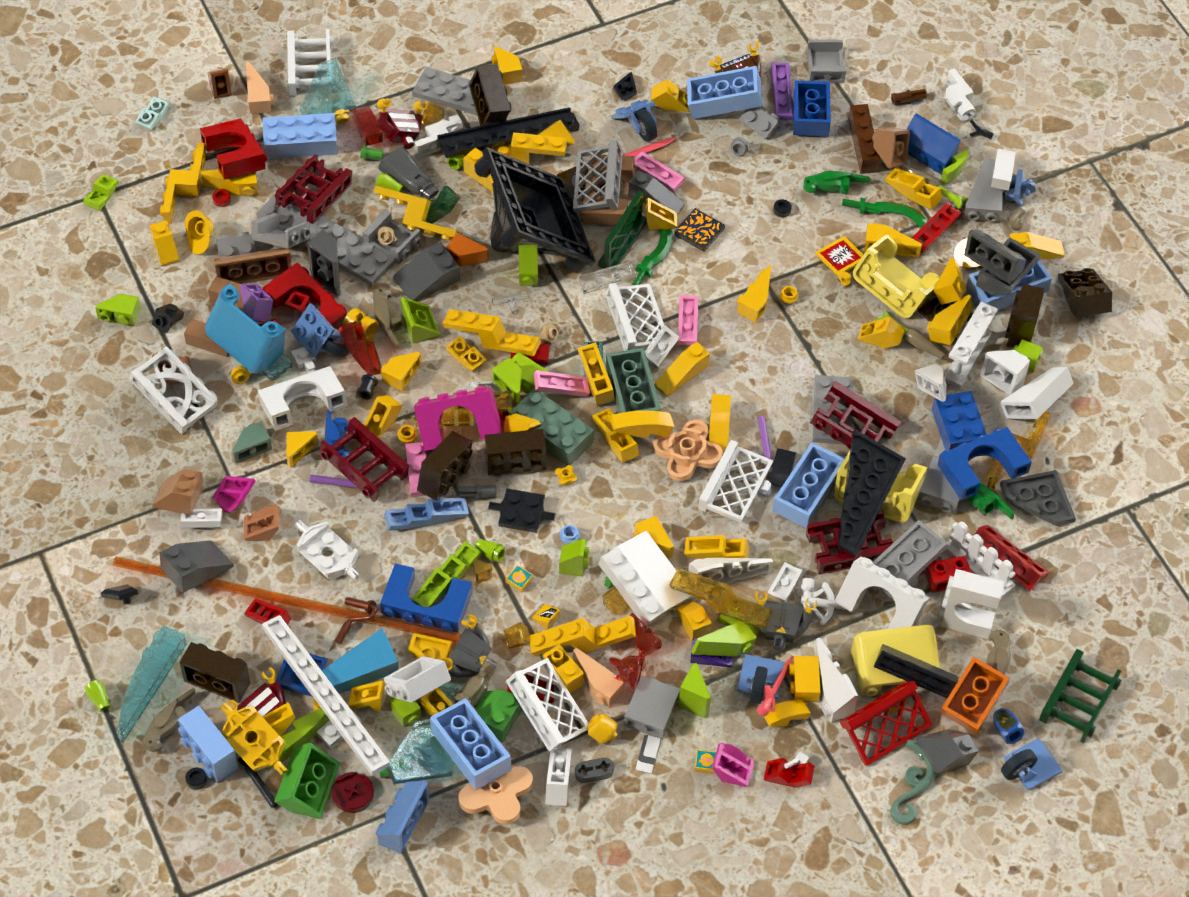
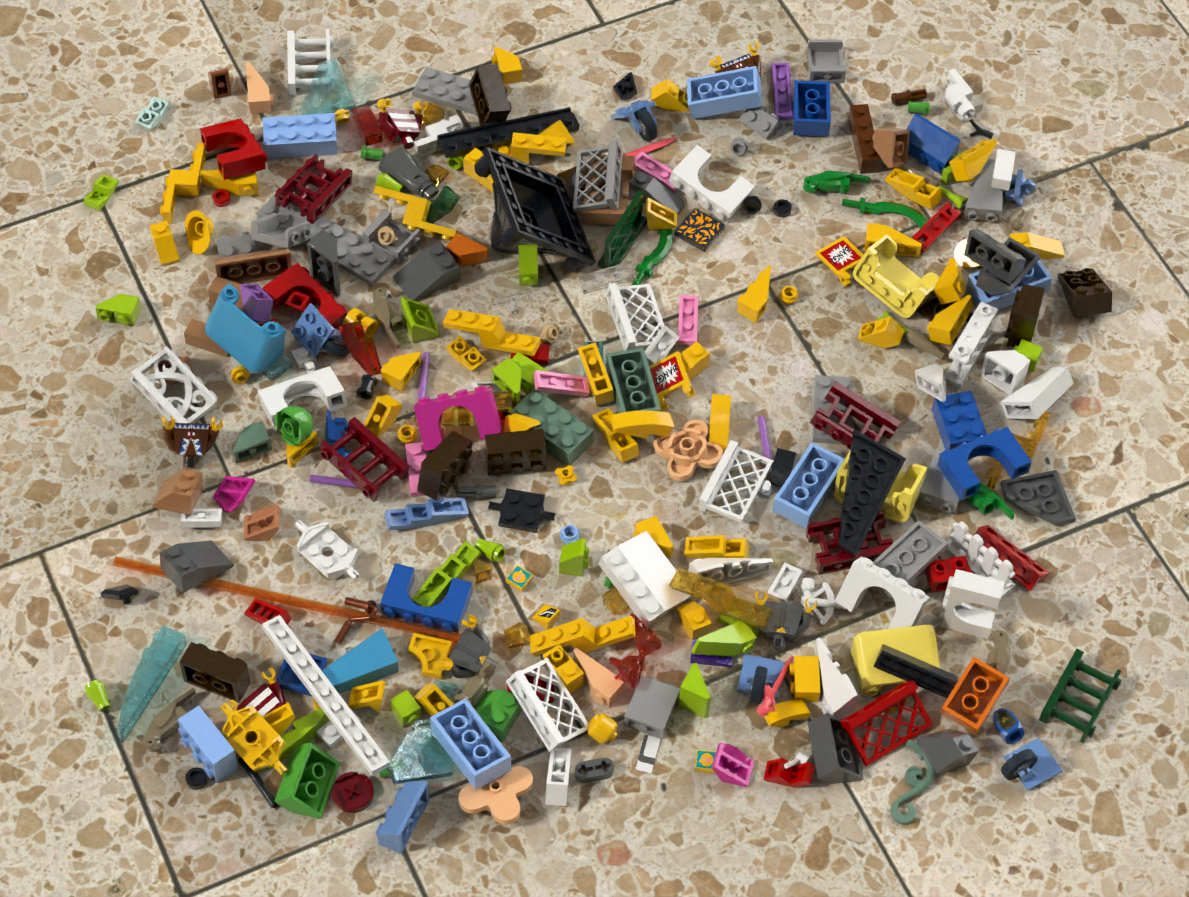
(165, 316): black bracket -> none
(190, 438): none -> torso
(294, 424): none -> bright green cylinder
(417, 679): white window -> none
(423, 375): none -> medium lavender bar
(436, 173): none -> clear yellow slope
(669, 376): none -> flag
(721, 204): none -> white arch
(752, 204): none -> black plate
(833, 751): none -> dark grey slope
(918, 107): none -> bright green pin
(972, 161): none -> yellow slope

